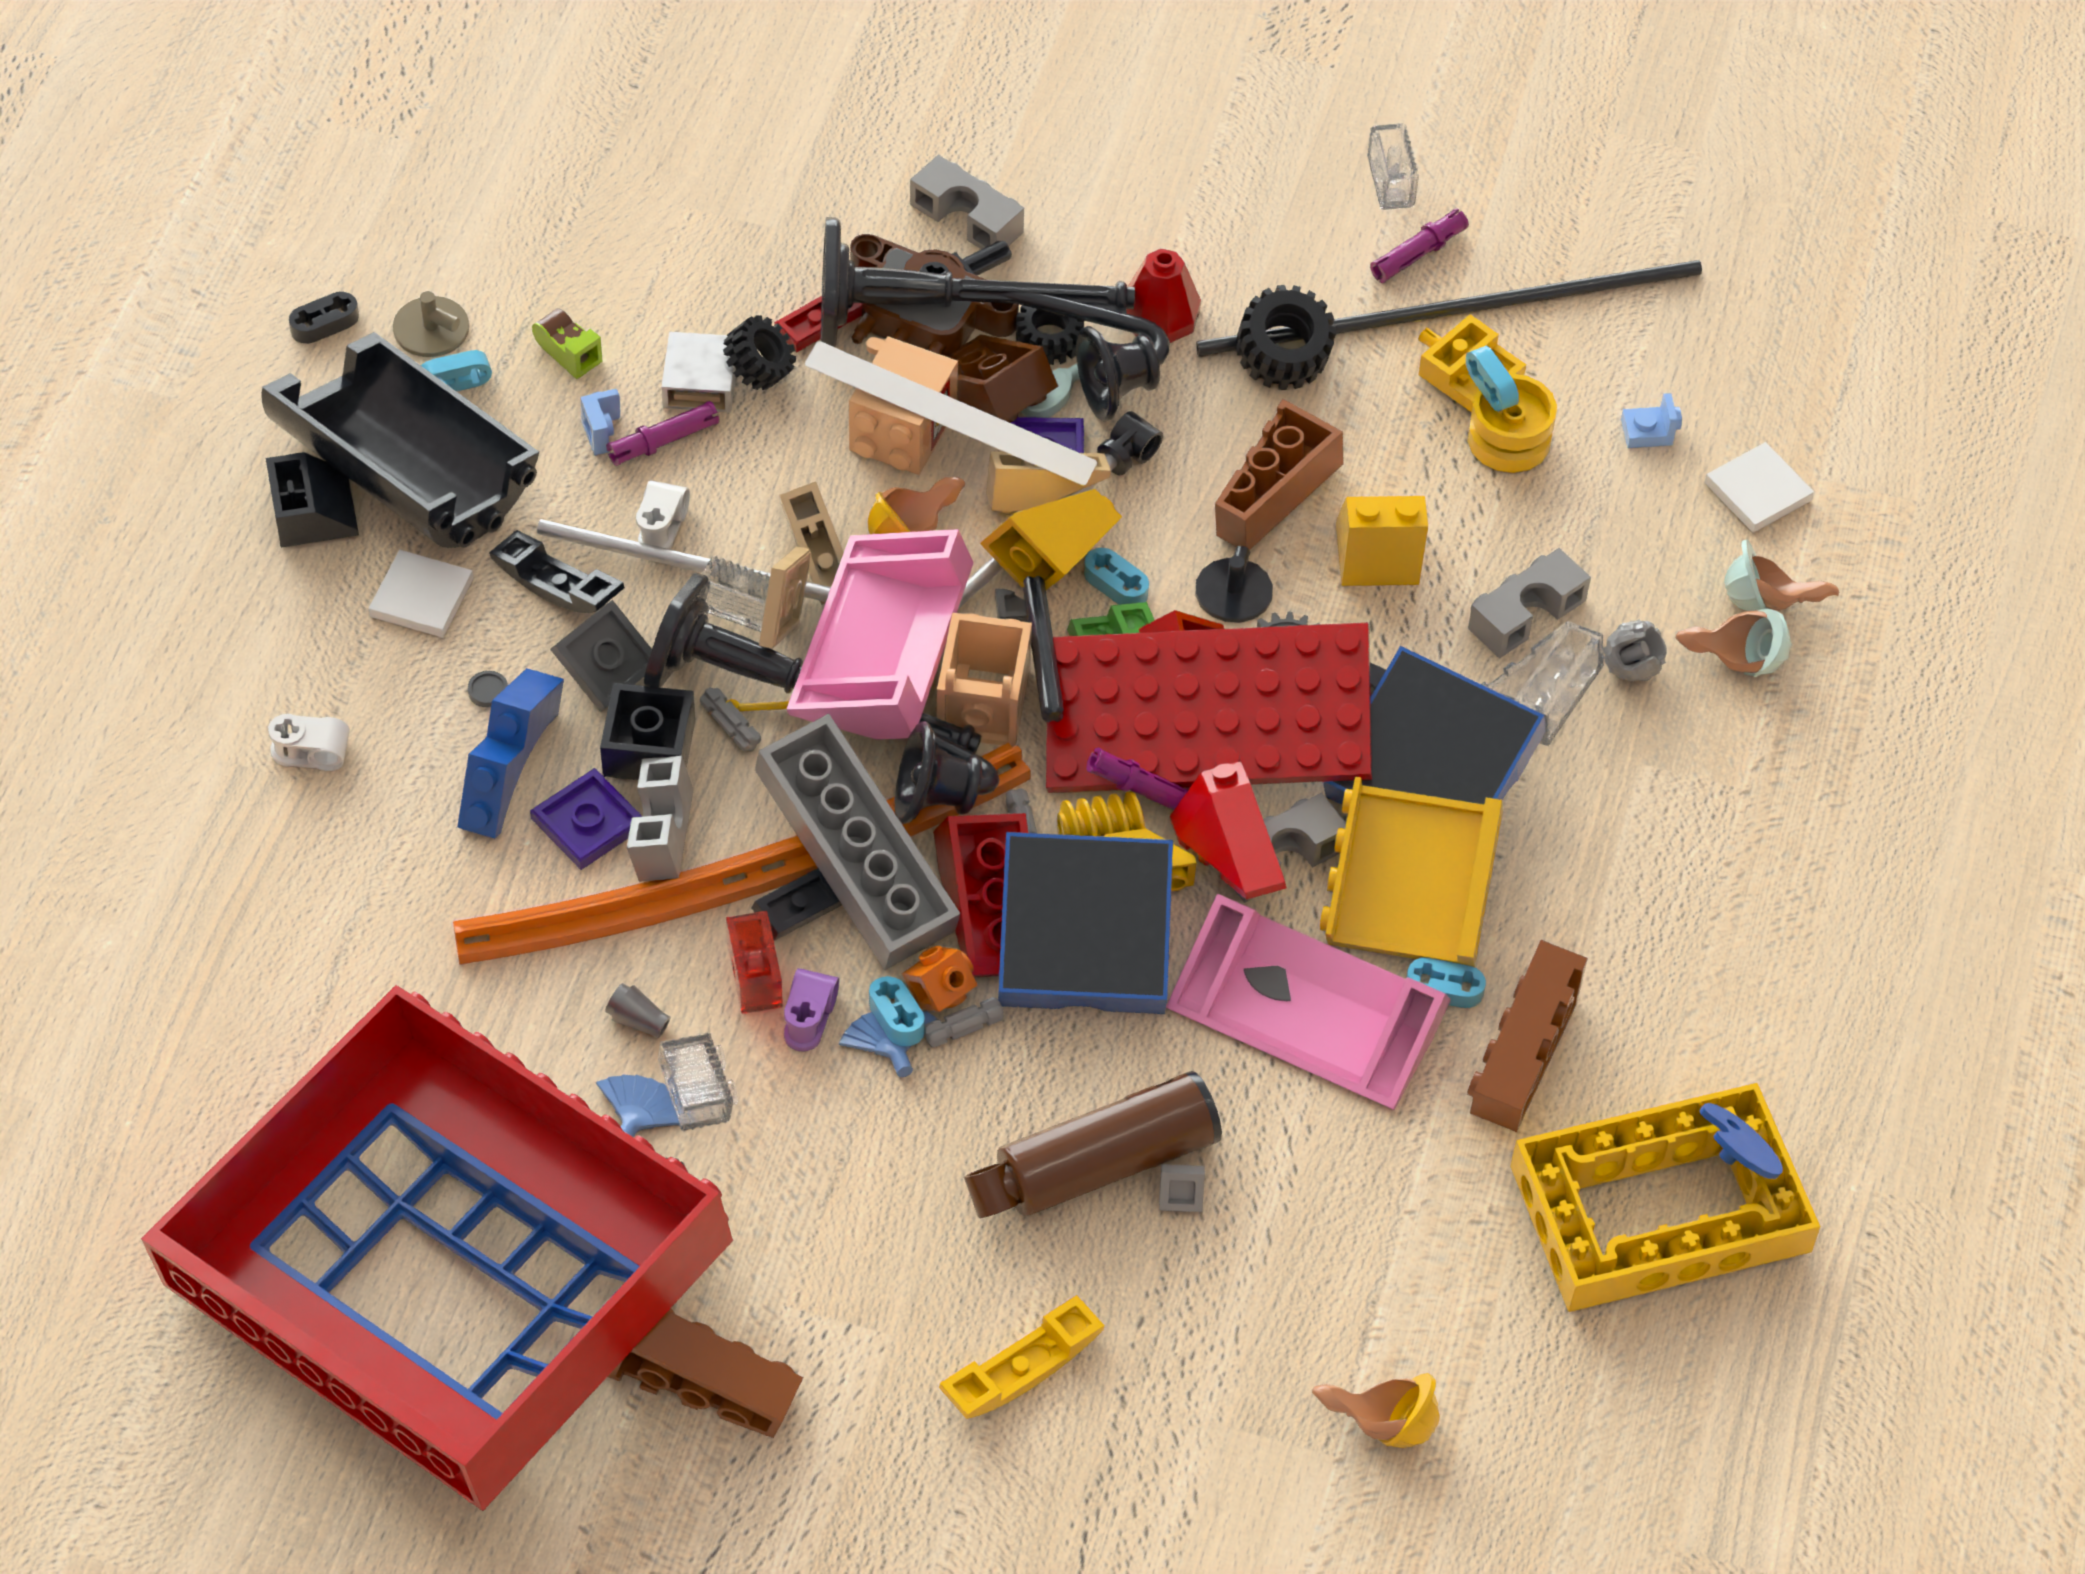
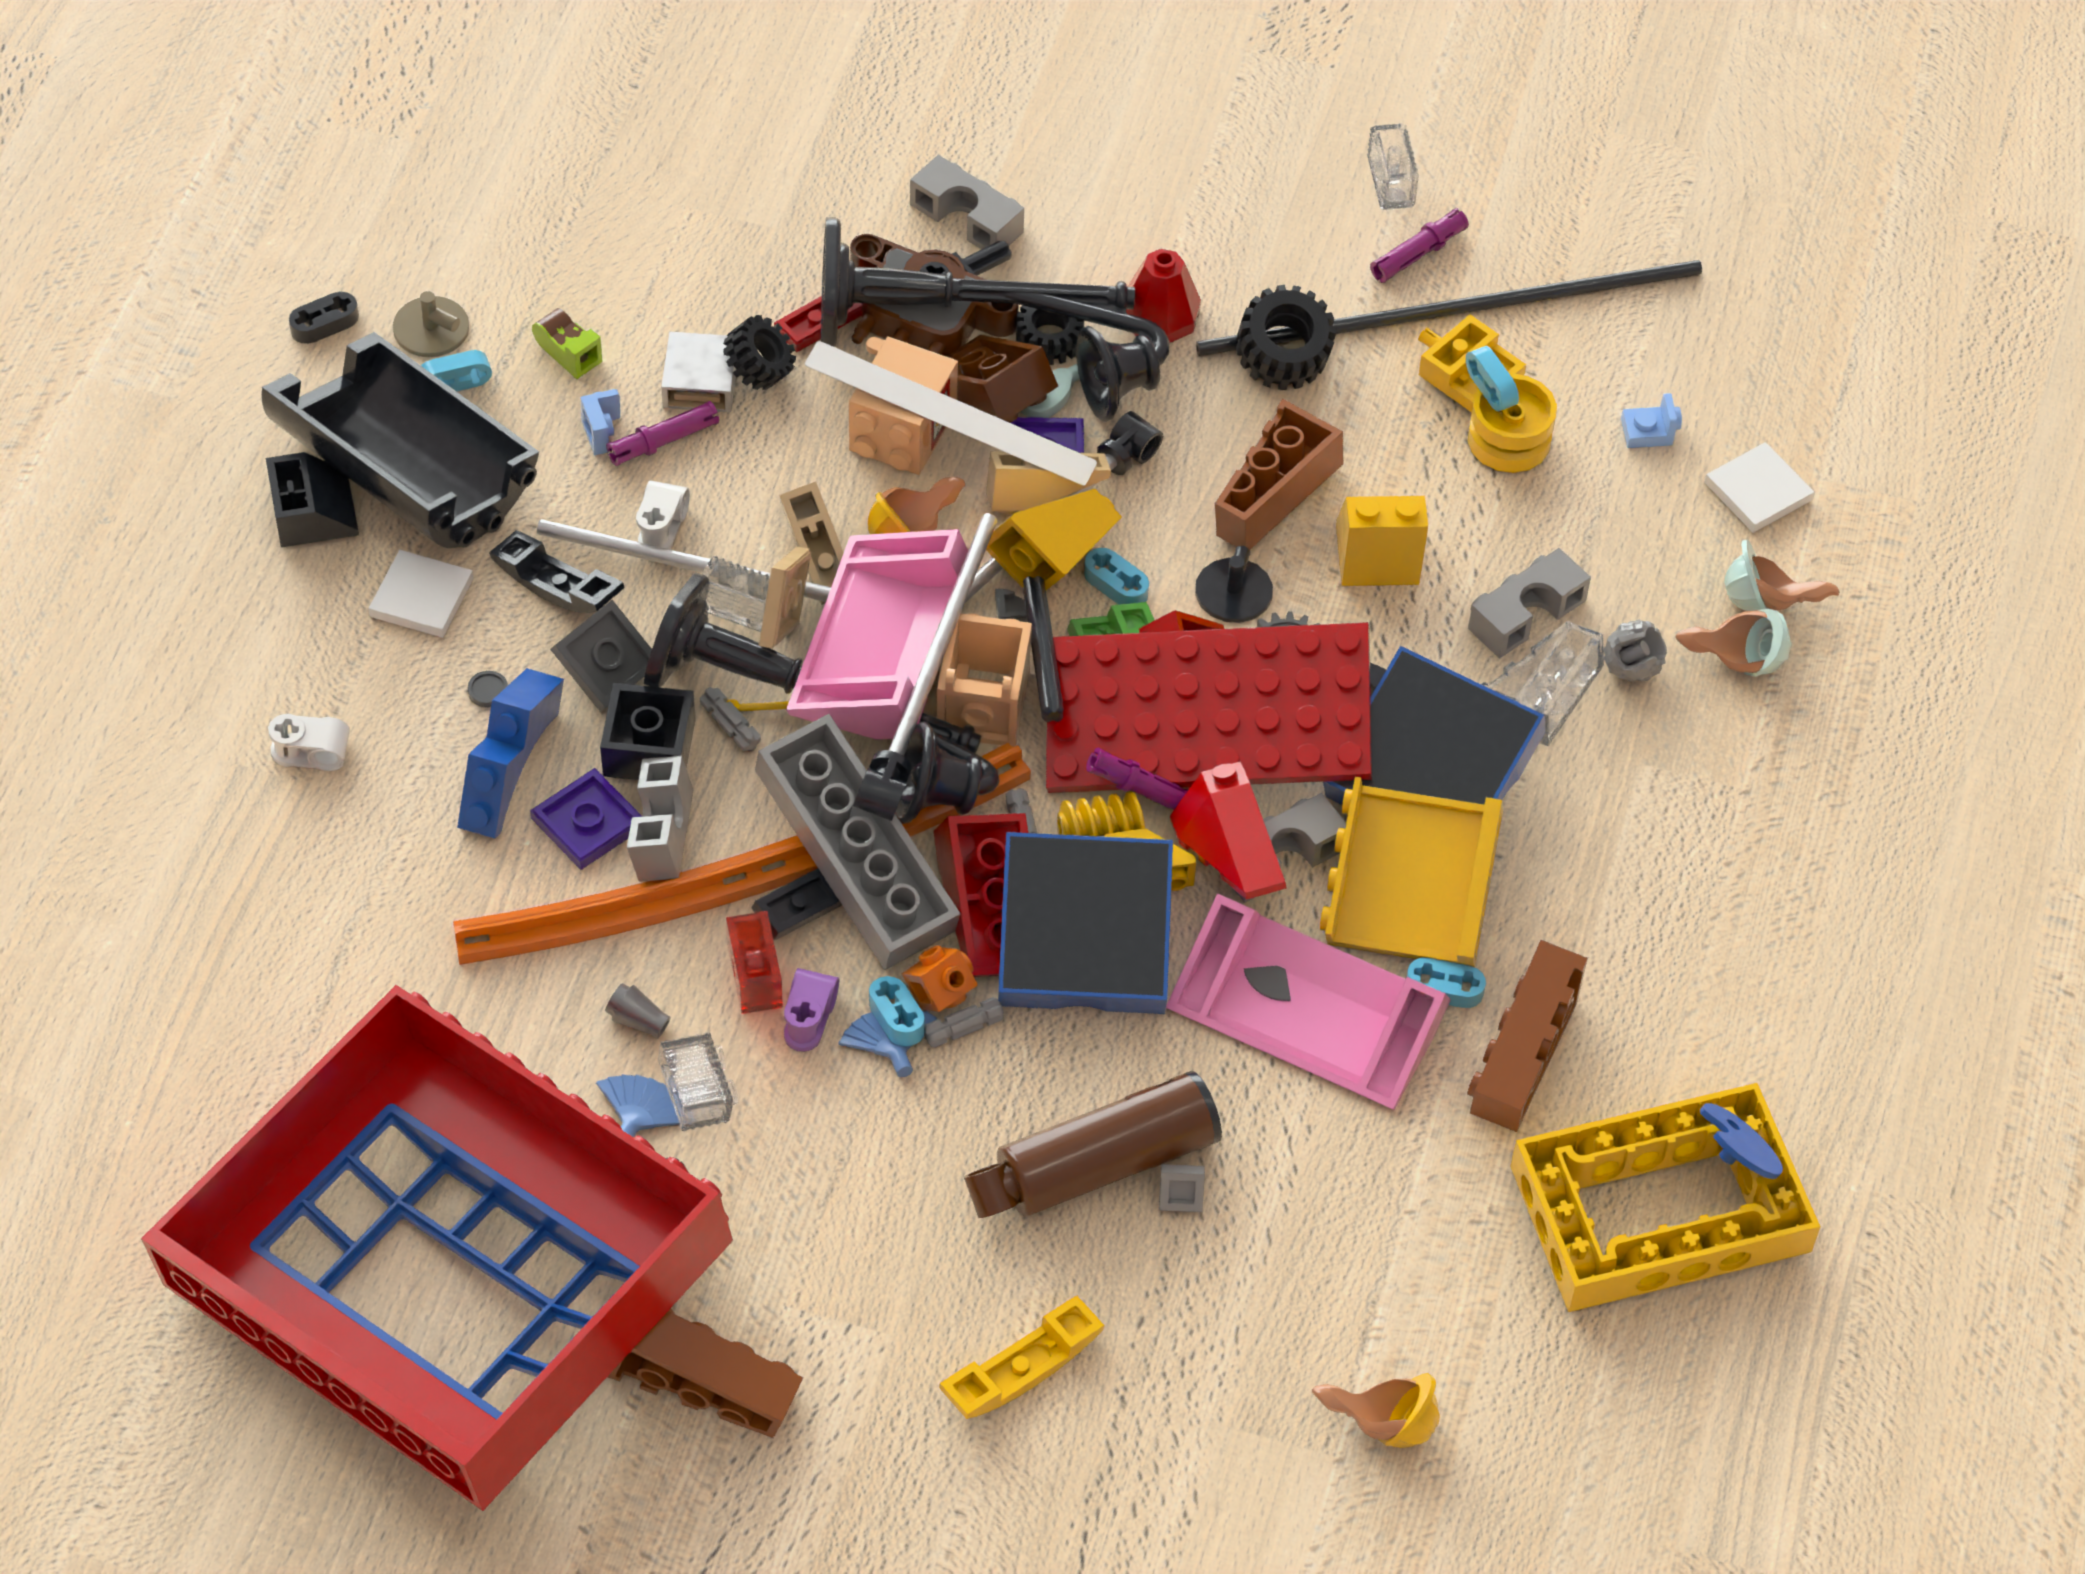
(889, 768): none -> flat silver piece

